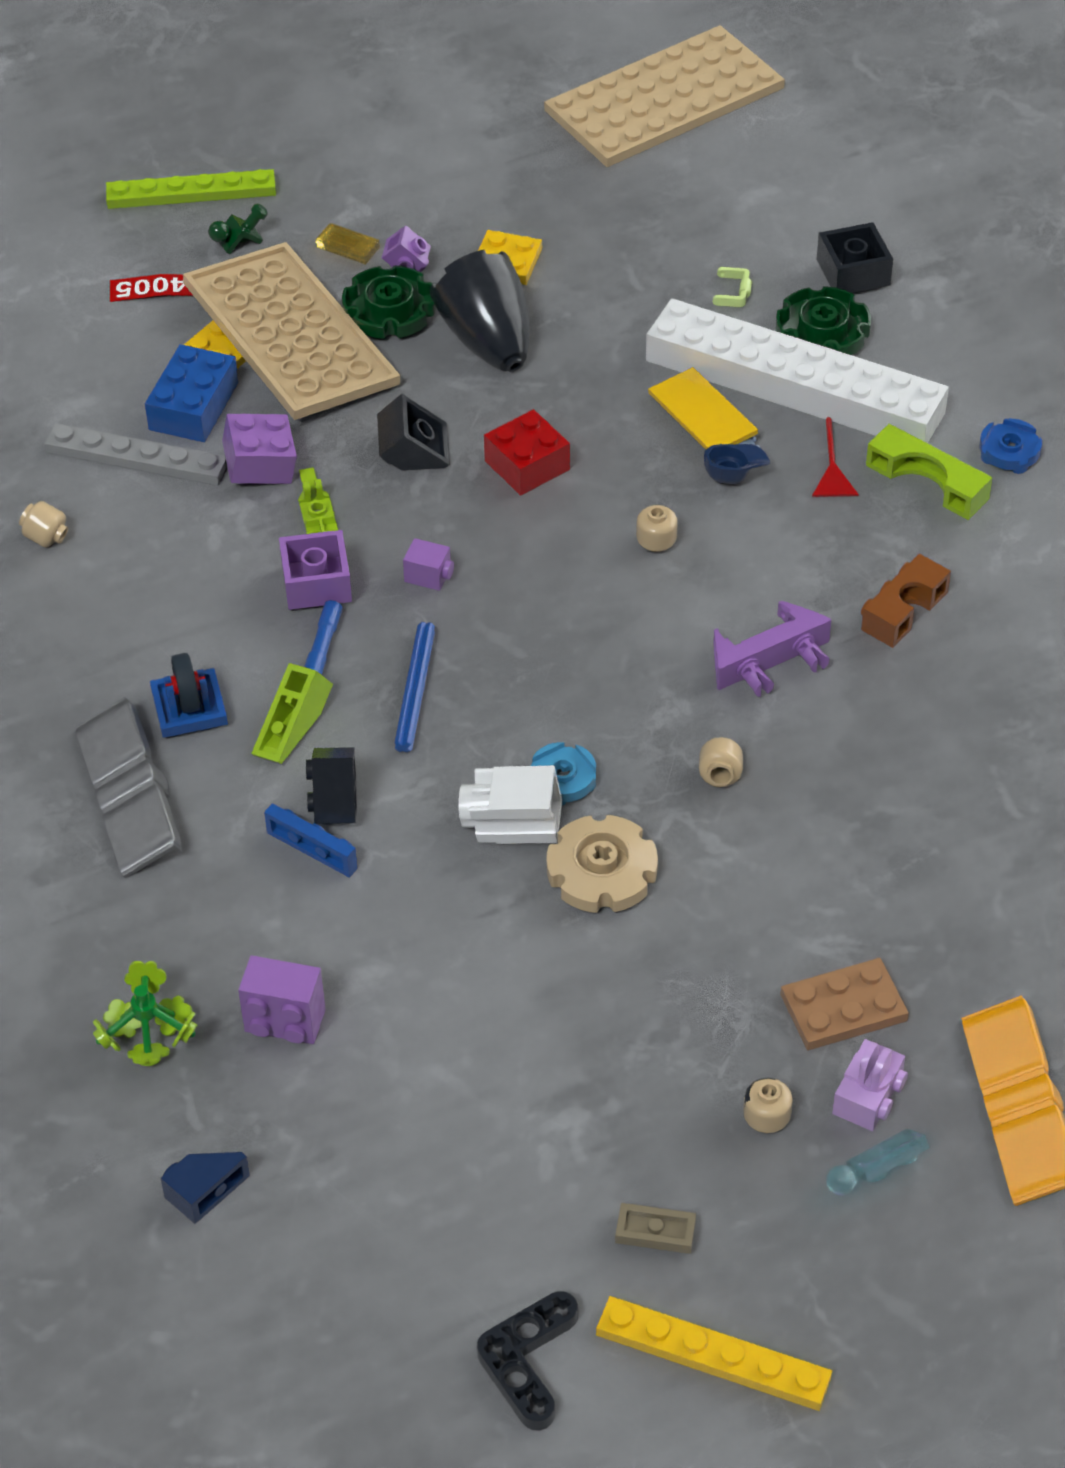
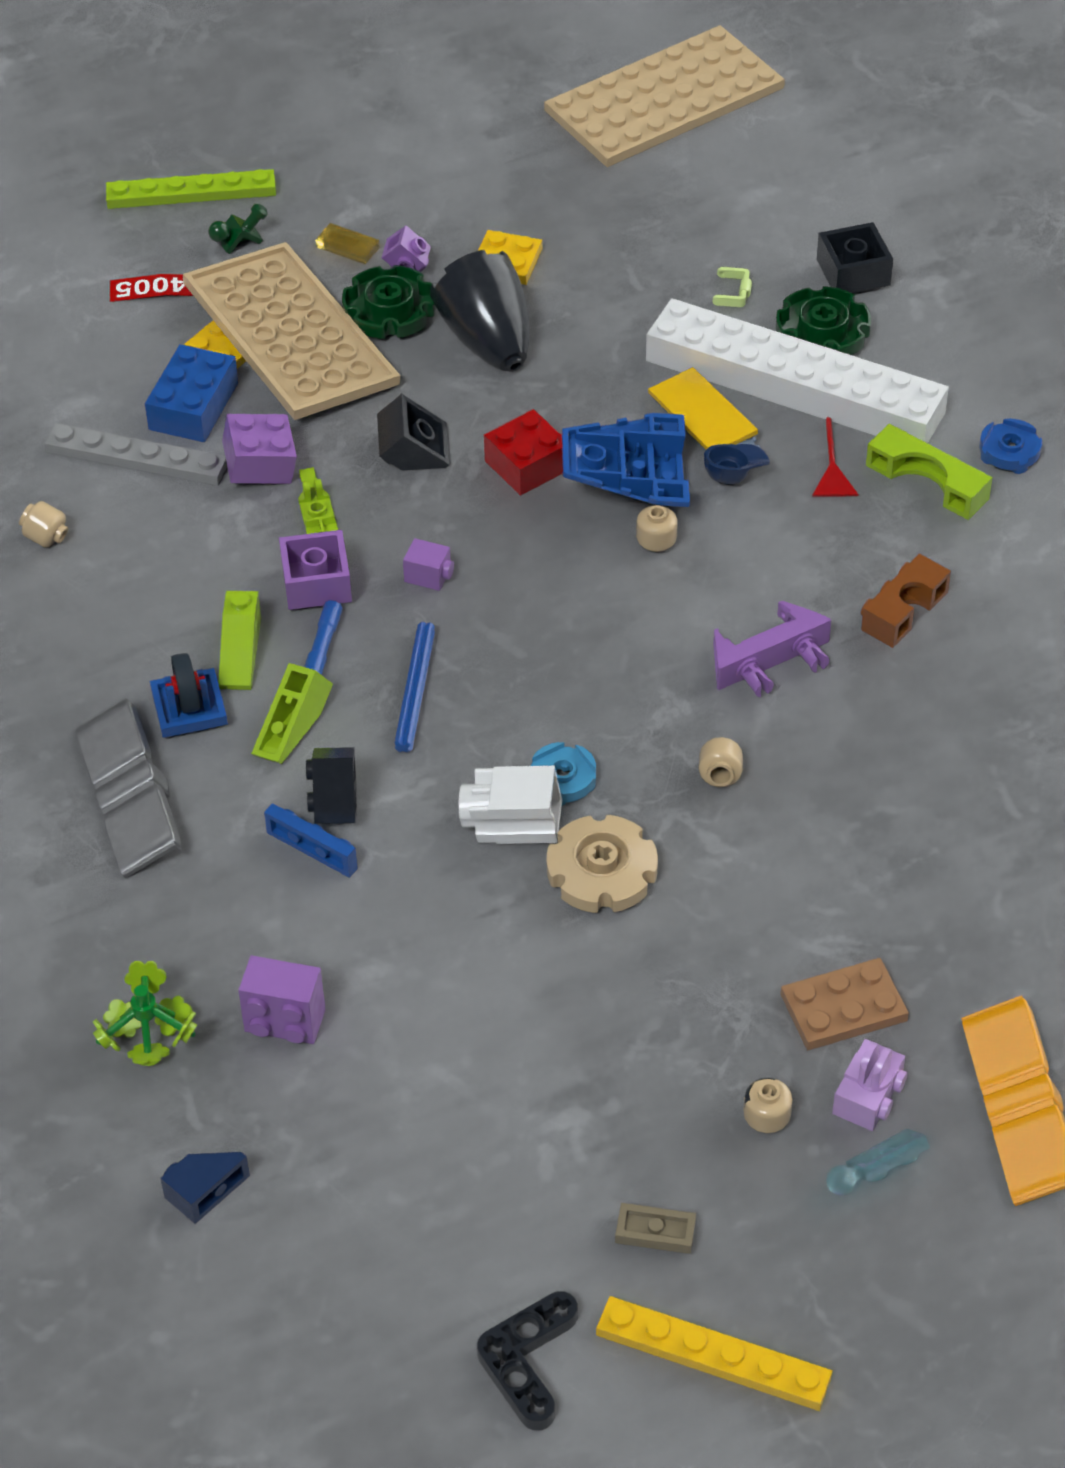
(239, 639): none -> lime slope
(630, 458): none -> blue wedge

